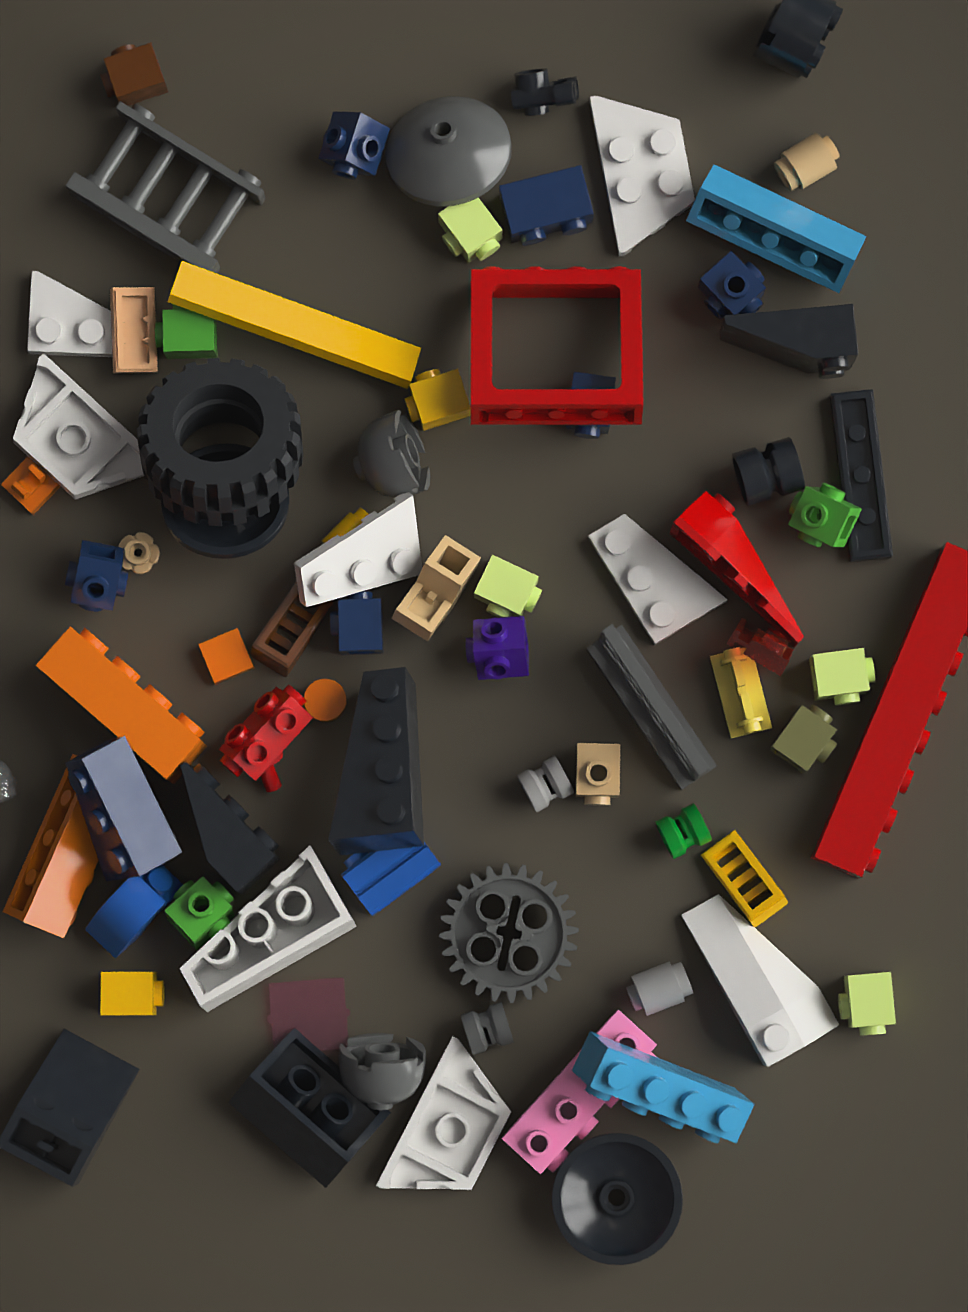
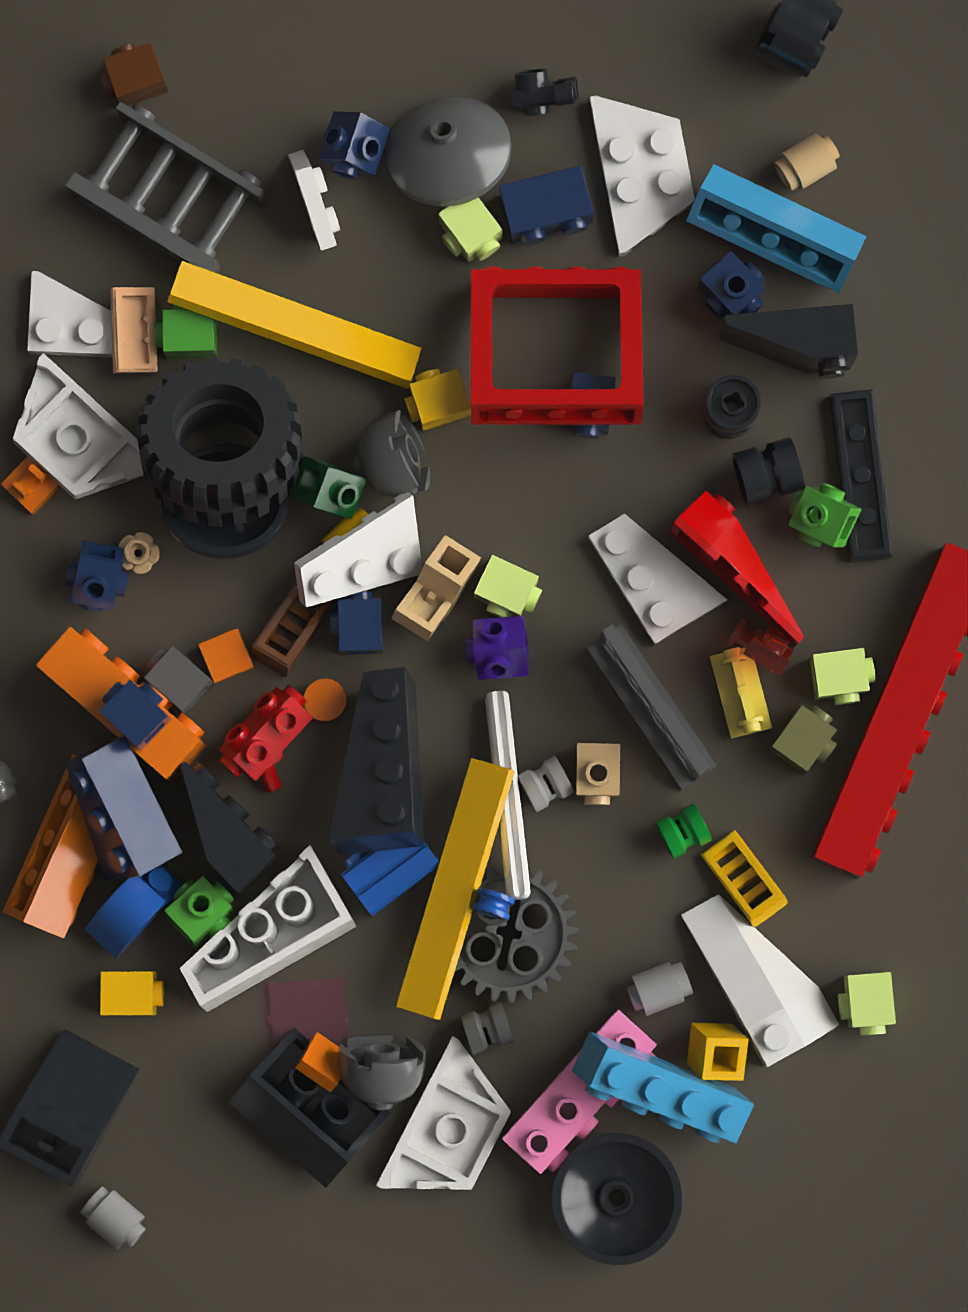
(113, 1218): none -> light grey brick
(135, 711): none -> dark blue brick
(177, 678): none -> dark grey brick
(311, 185): none -> white wing
(321, 1062): none -> orange tile
(328, 487): none -> dark green brick
(455, 888): none -> yellow tile
(493, 904): none -> blue bush
(511, 821): none -> white axle
(717, 1051): none -> yellow brick
(731, 406): none -> black wheel

